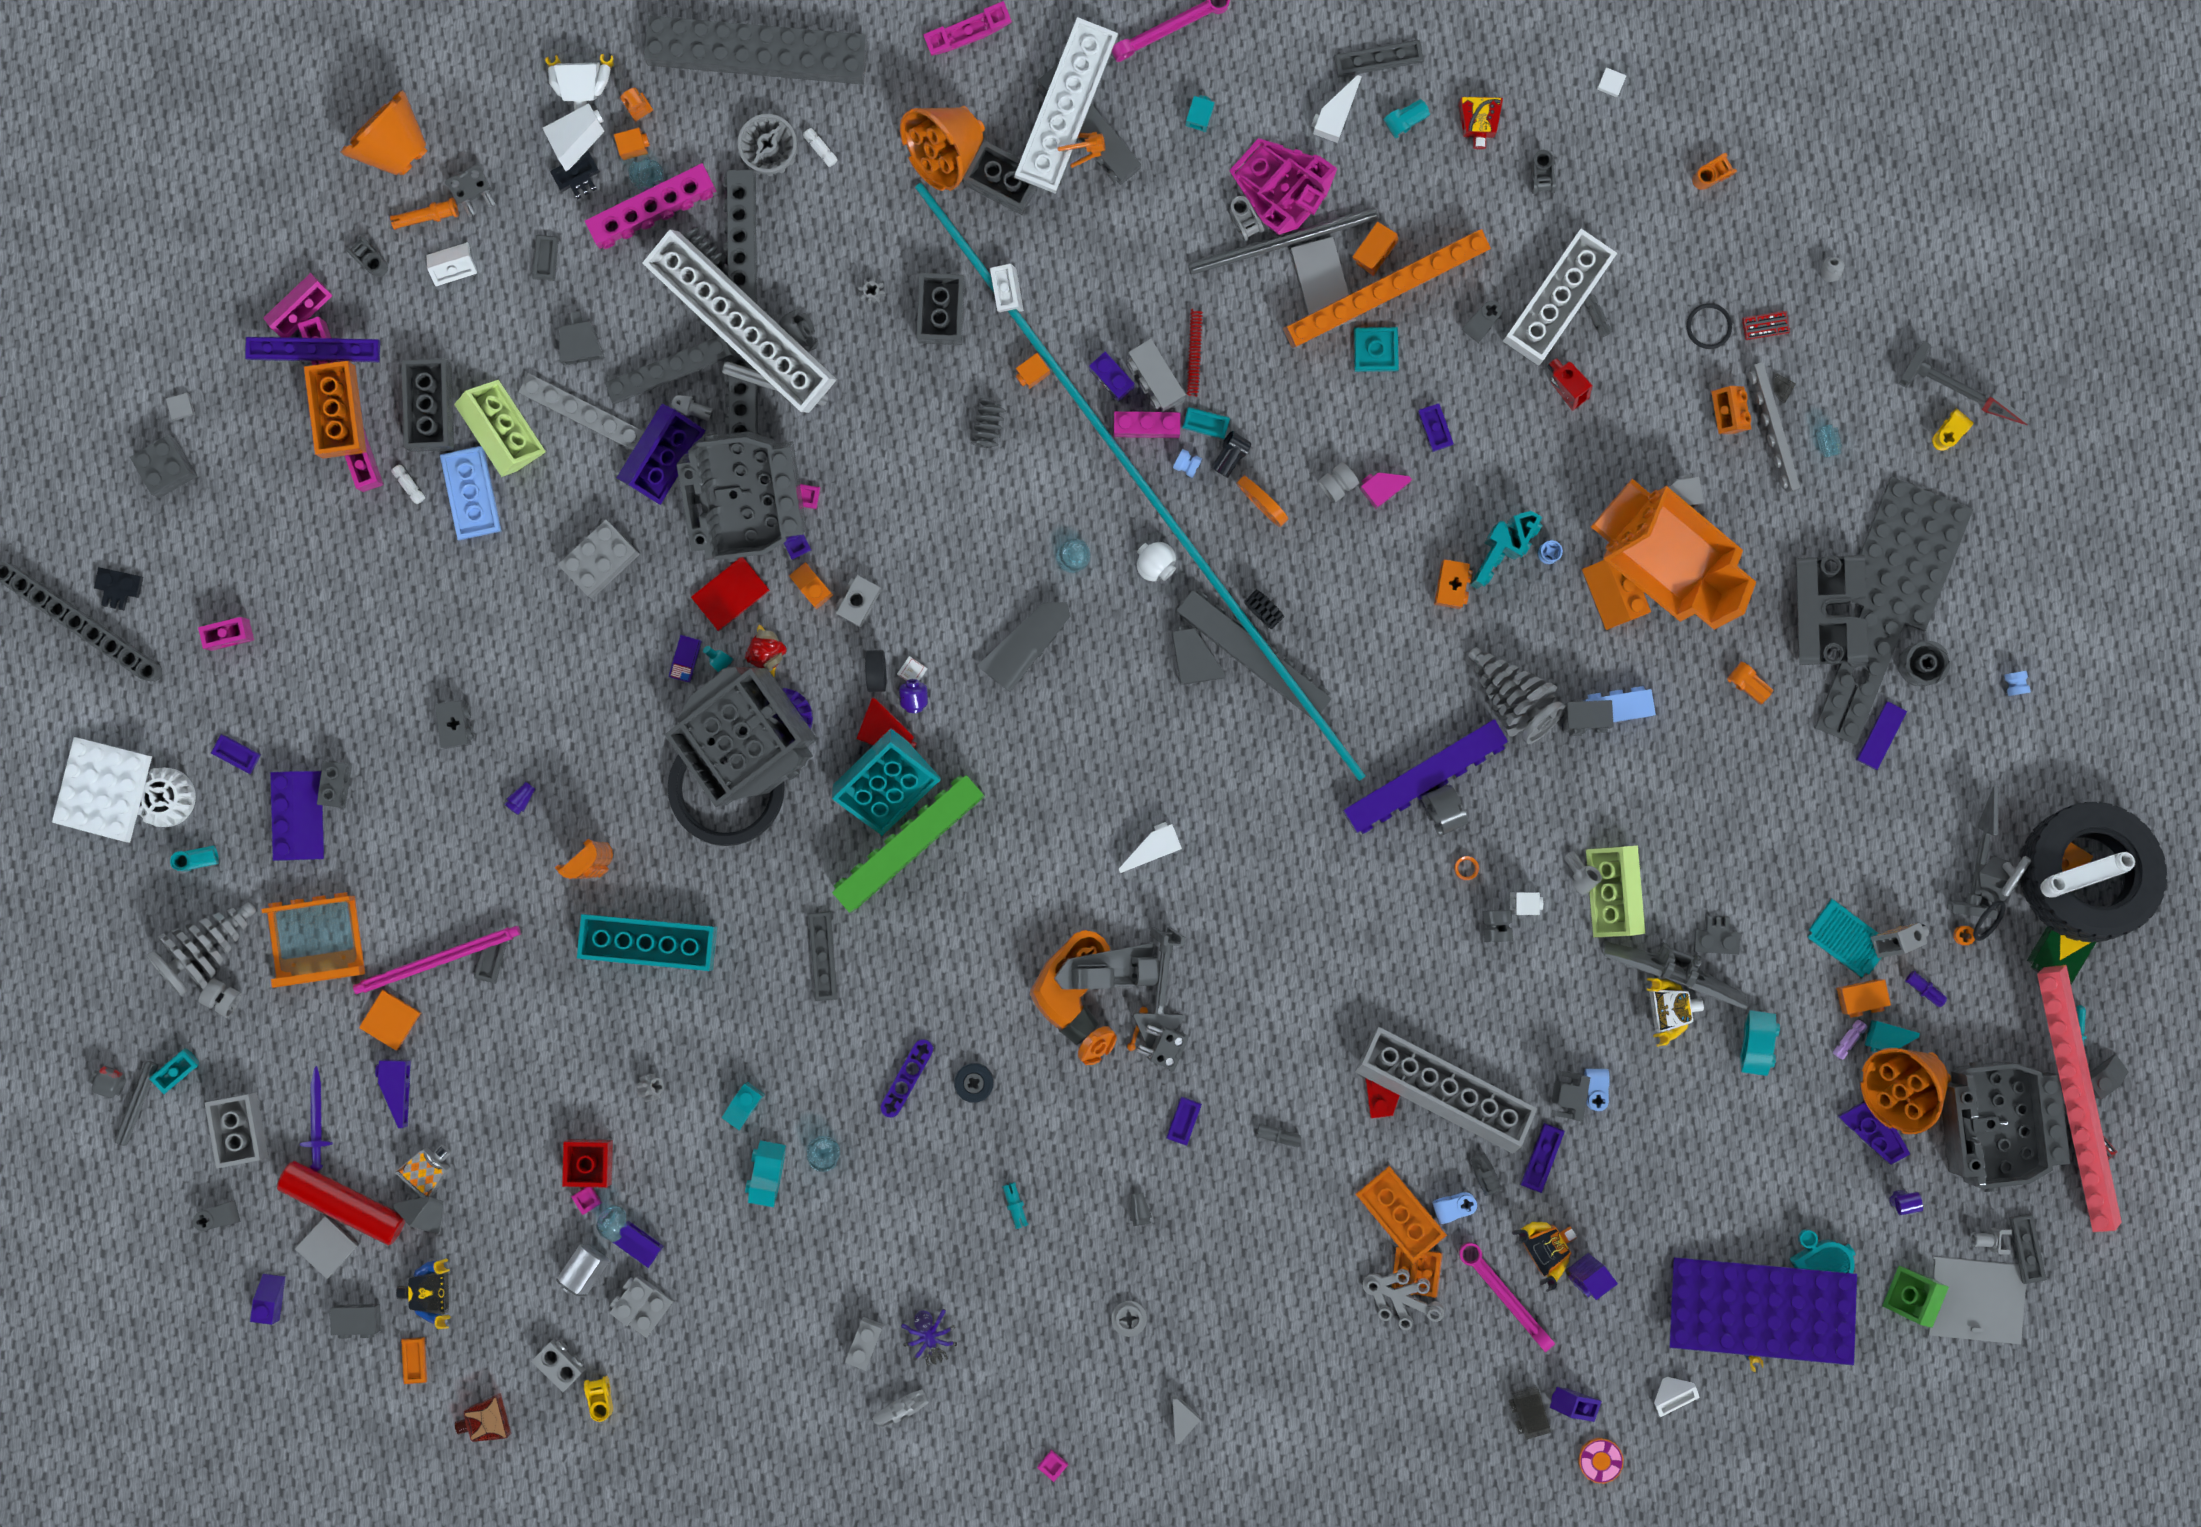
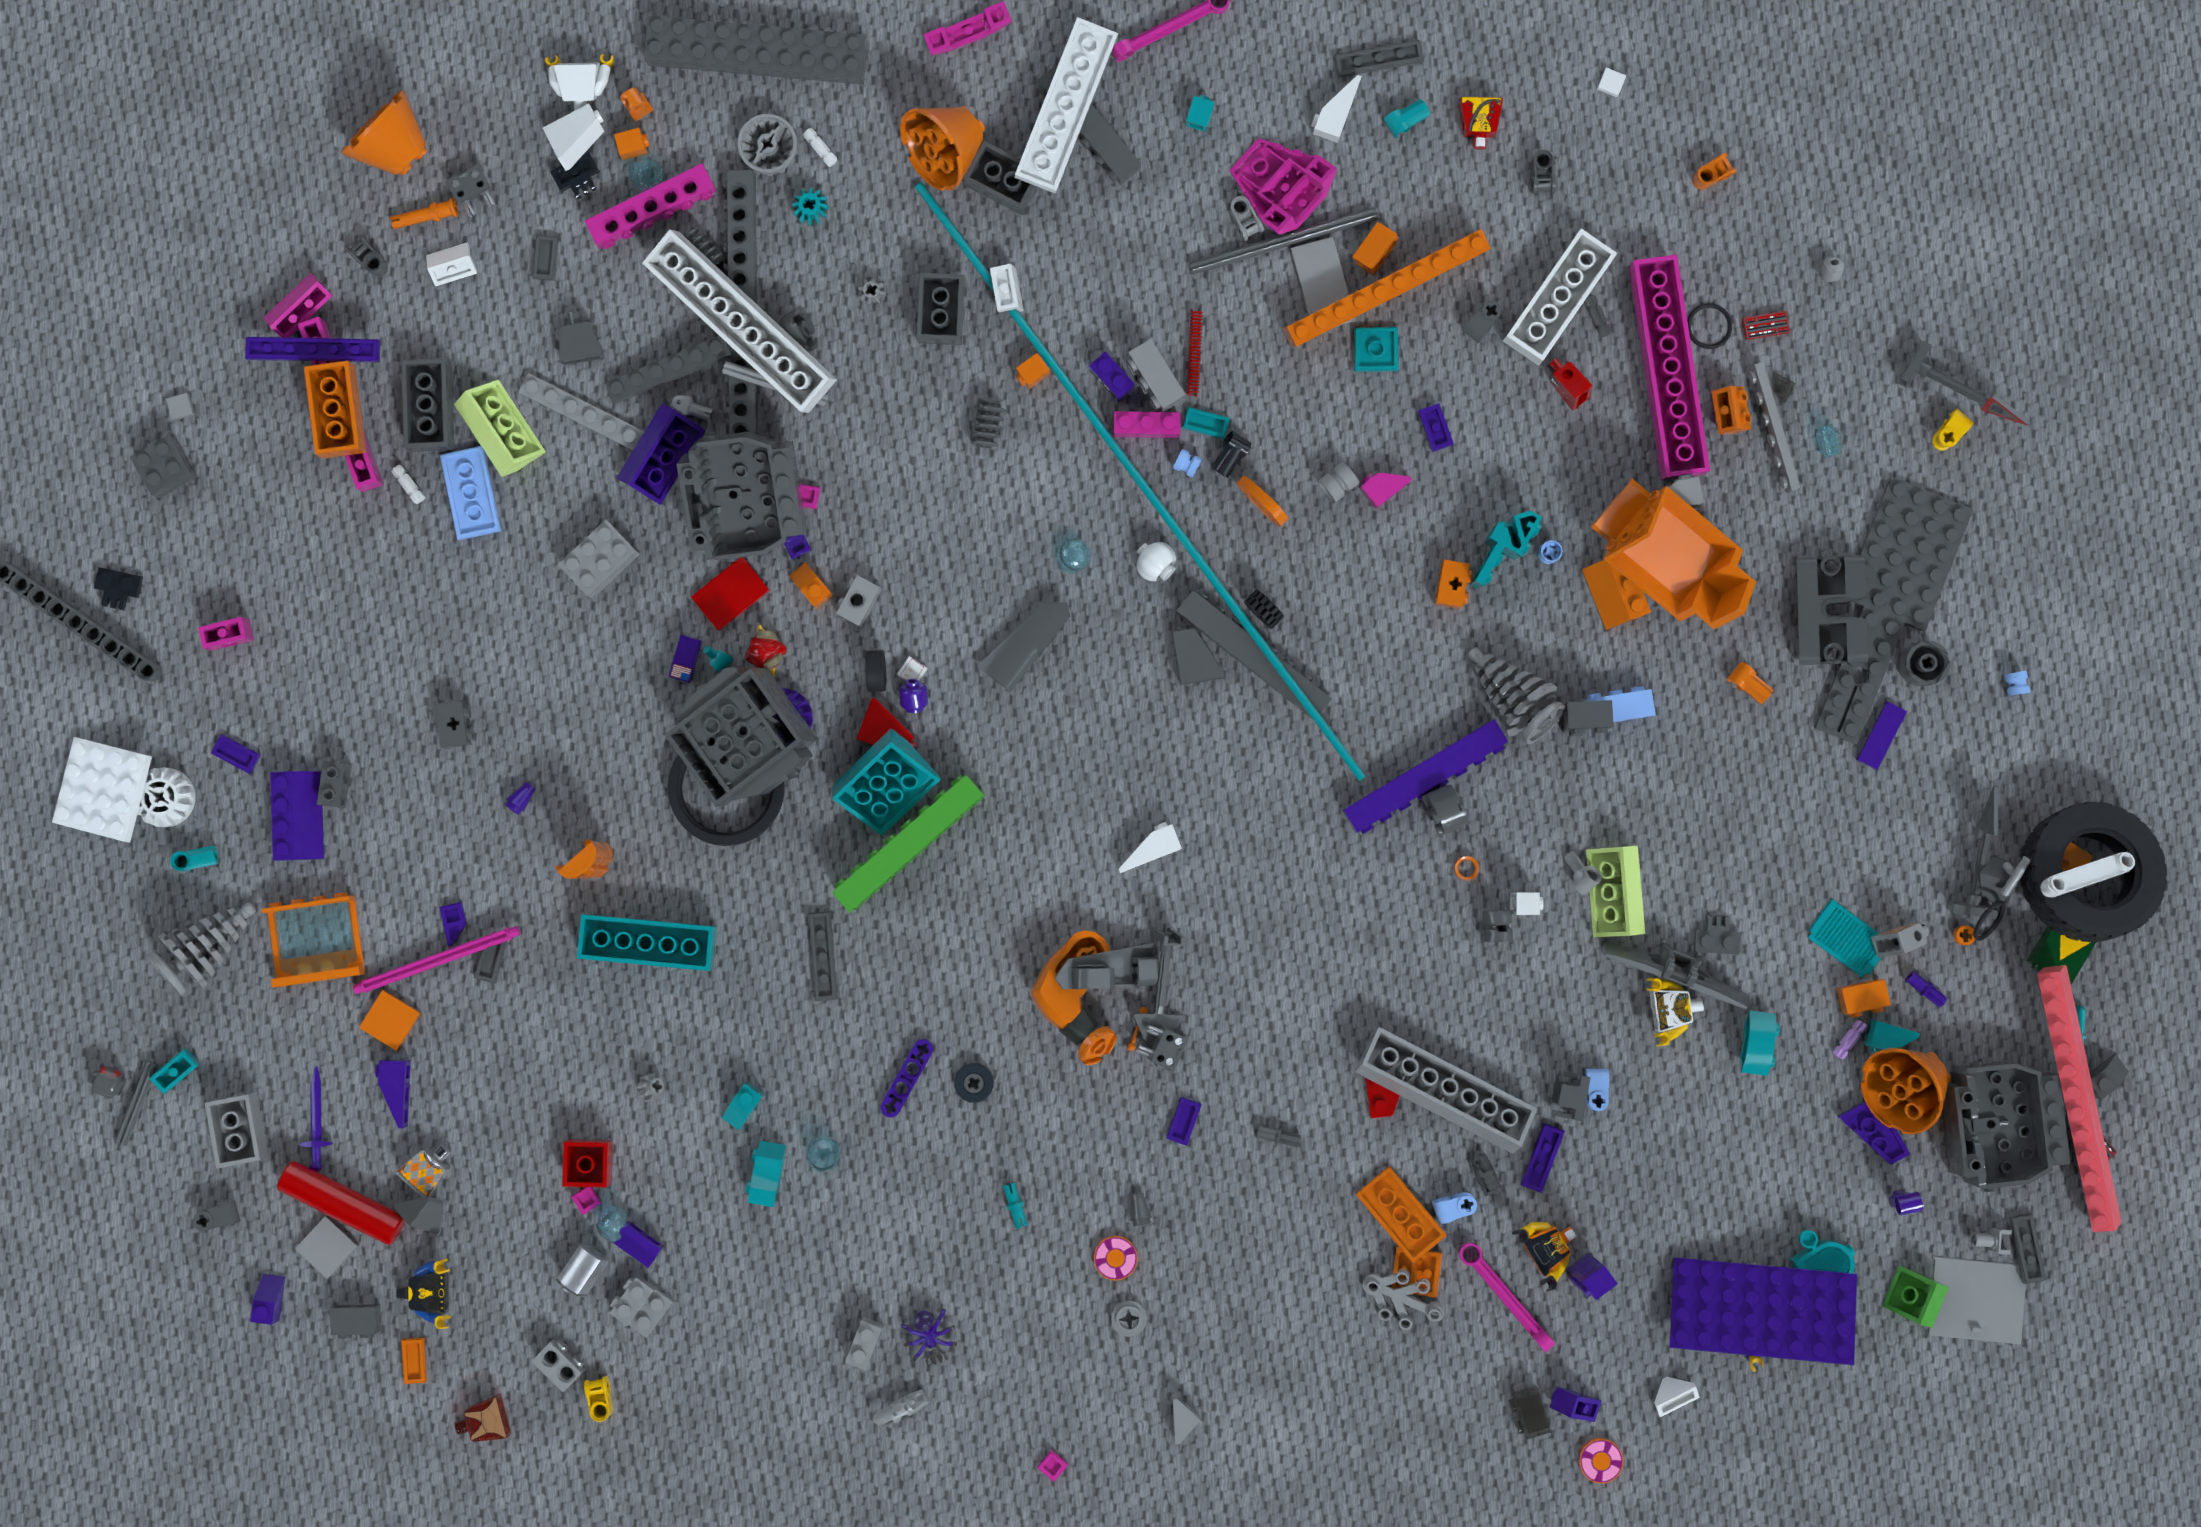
(214, 993): light grey wheel -> none
(453, 921): none -> dark purple tile
(804, 212): none -> teal gear
(1094, 144): orange plant -> none
(1115, 1257): none -> tile
(1310, 199): dark pink tile -> none
(1669, 367): none -> dark pink brick

